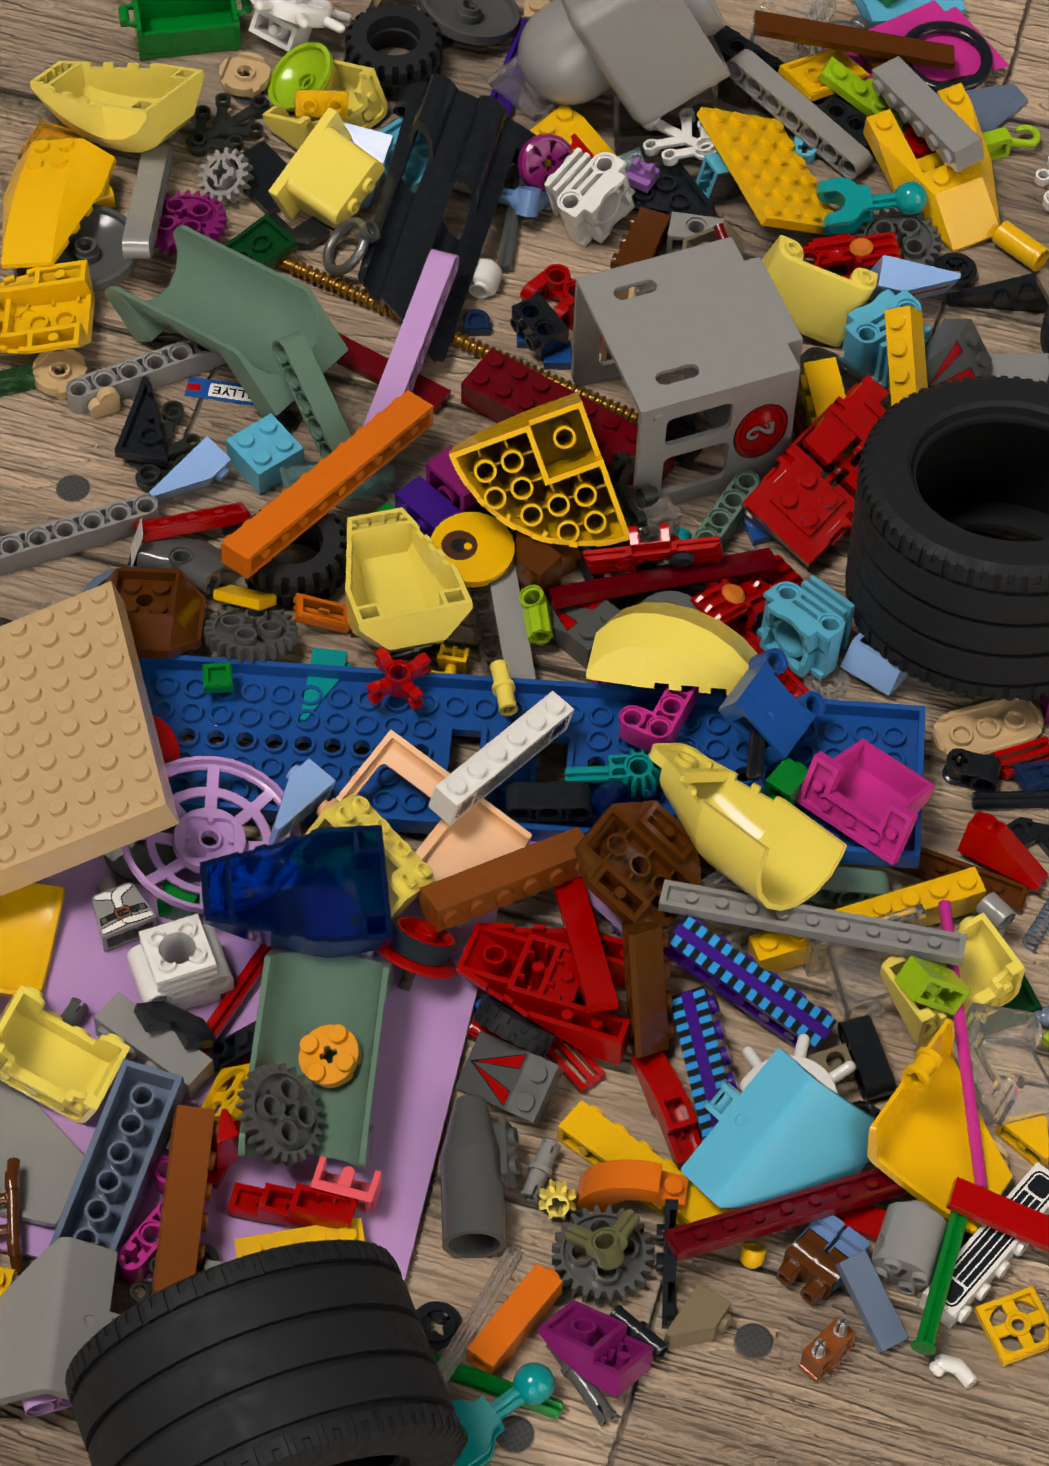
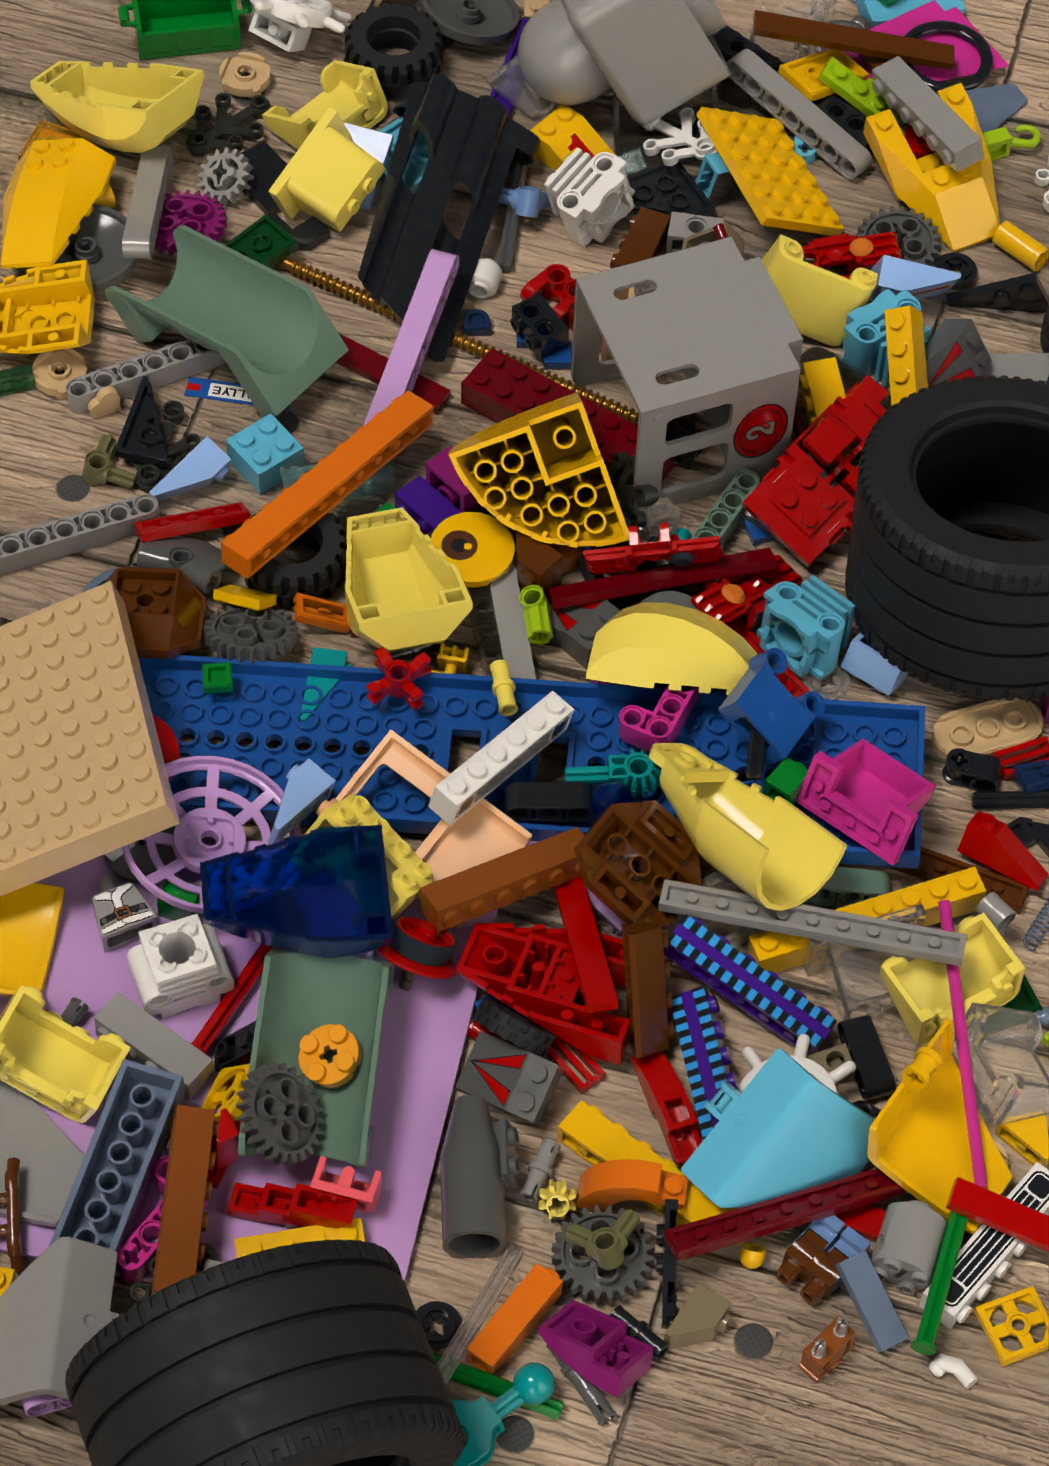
(100, 469): none -> olive axle
(136, 542): white sticker -> none
(189, 1028): black tile -> none
(302, 68): lime dish -> none
(311, 392): sand green beam -> none
(316, 102): yellow bracket -> none
(367, 233): flat silver piece -> none
(535, 152): magenta wheel -> none
(642, 175): medium lavender tile -> none
(859, 204): teal piece -> none
(932, 985): lime brick -> none

